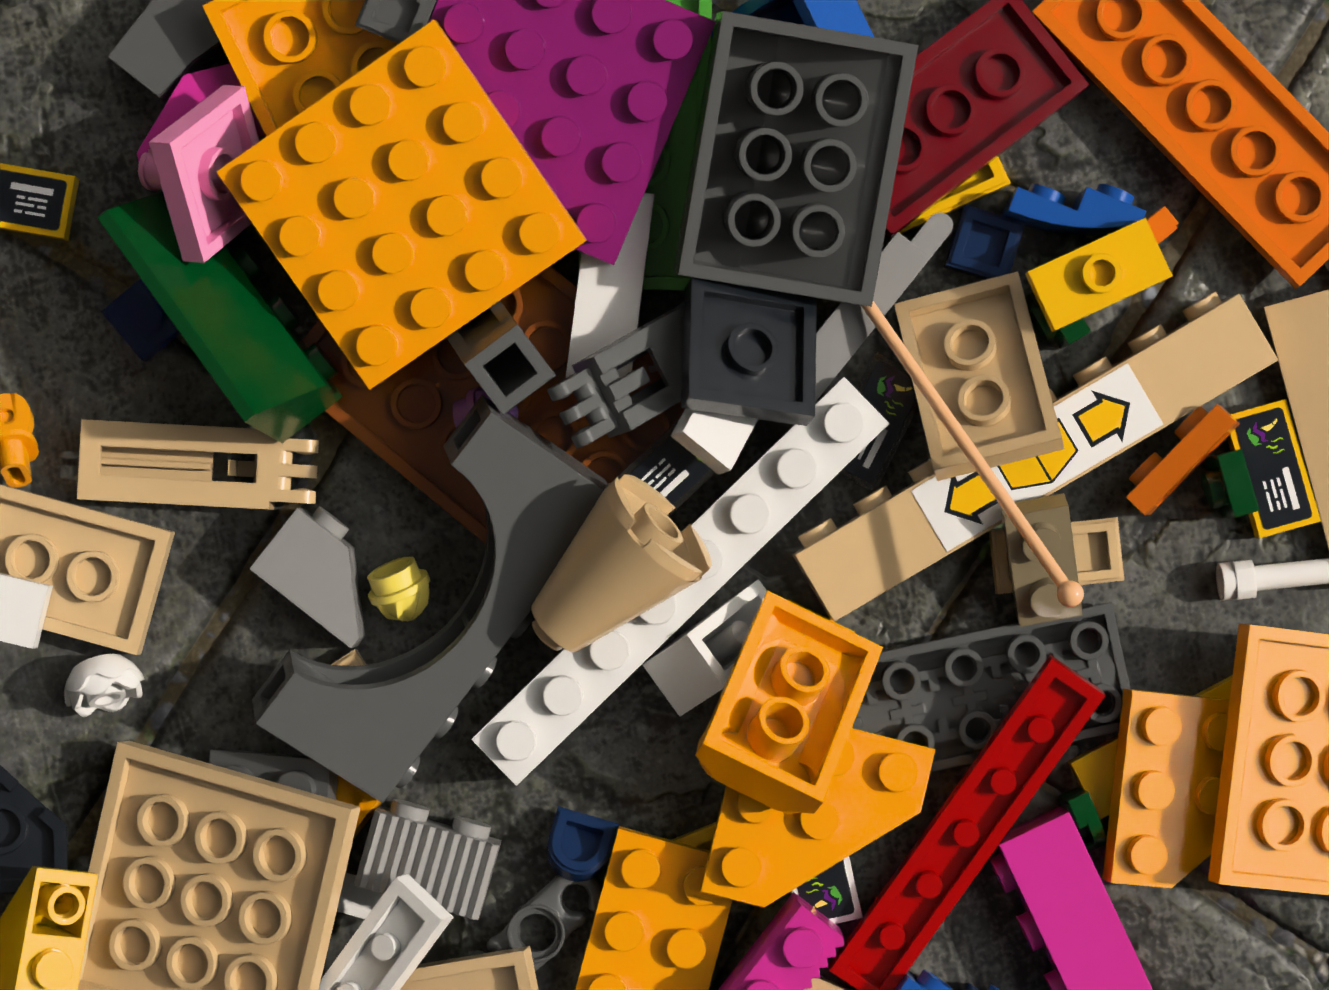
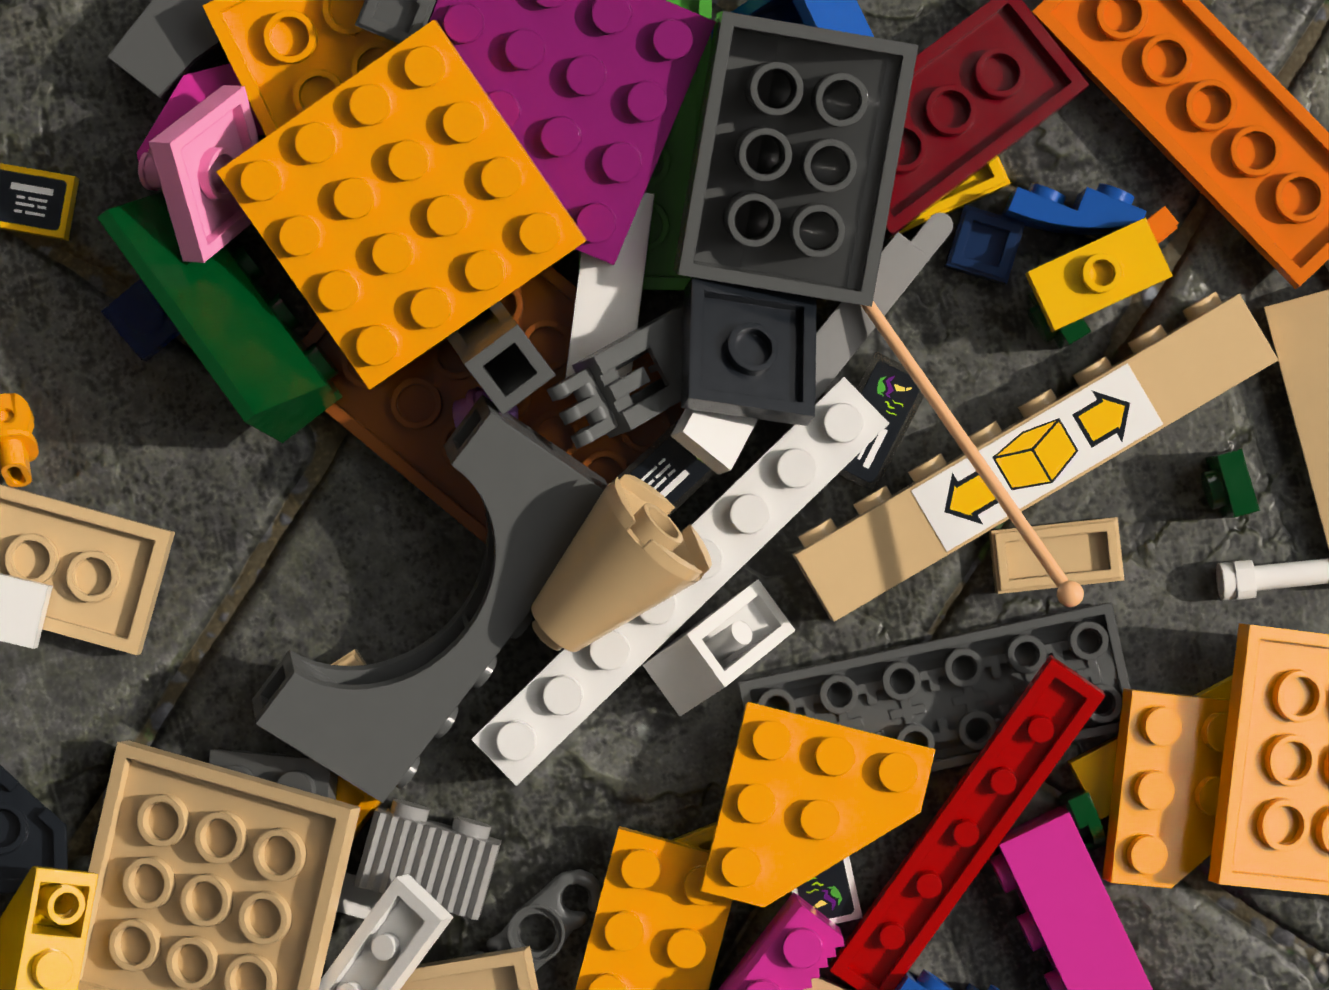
(102, 683): white plate -> none
(177, 462): tan hinge -> none
(316, 572): light grey slope -> none
(399, 589): light yellow plate -> none
(579, 844): dark blue tile -> none
(788, 707): light orange slope -> none
(987, 370): tan plate -> none
(1031, 585): dark tan plate -> none
(1199, 438): orange plate -> none
(1275, 469): black tile -> none

